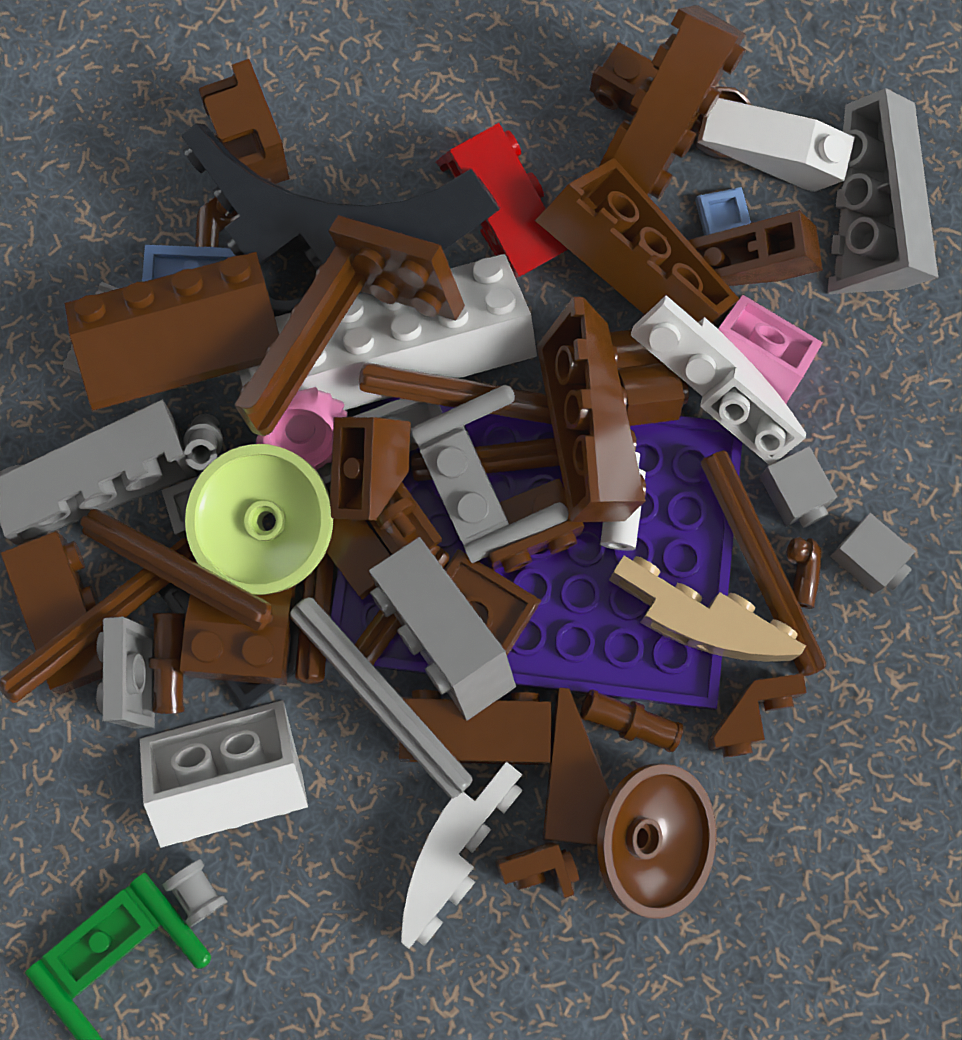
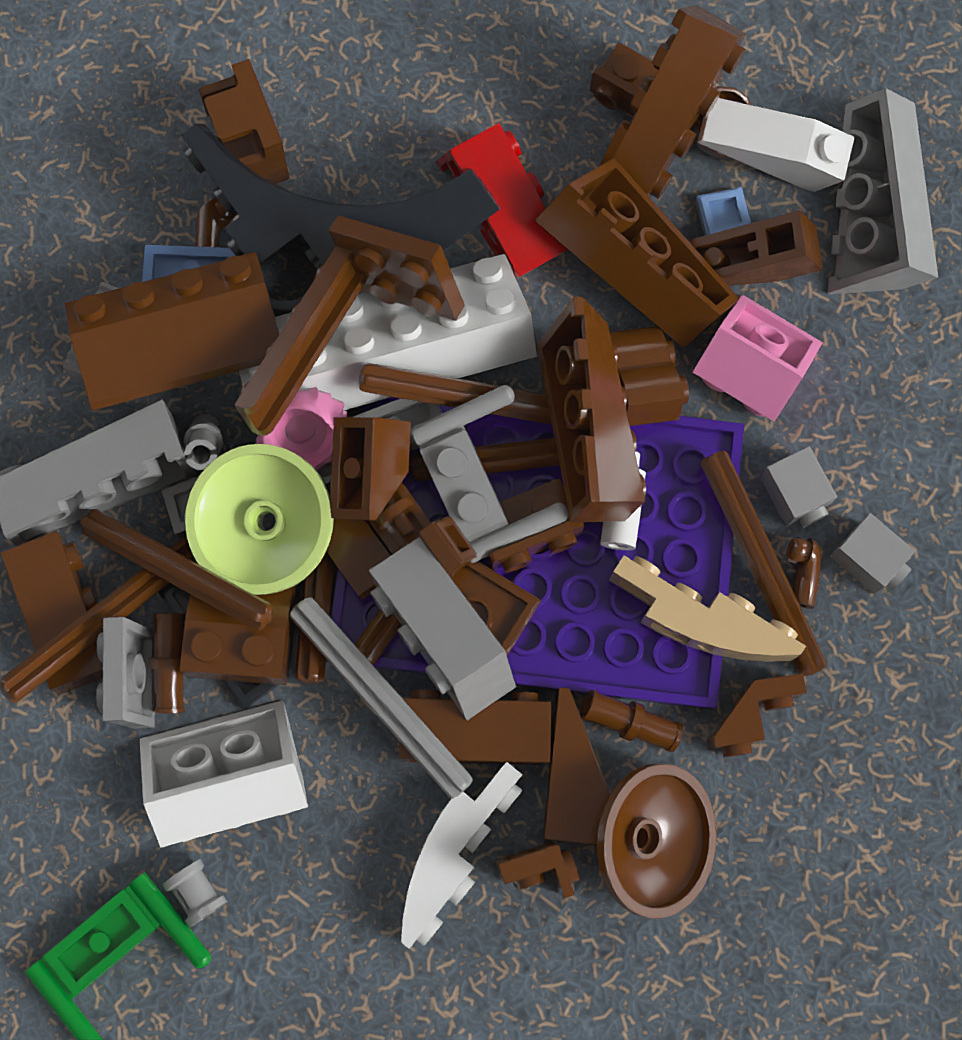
(448, 544): none -> reddish brown tile
(723, 376): white slope -> none

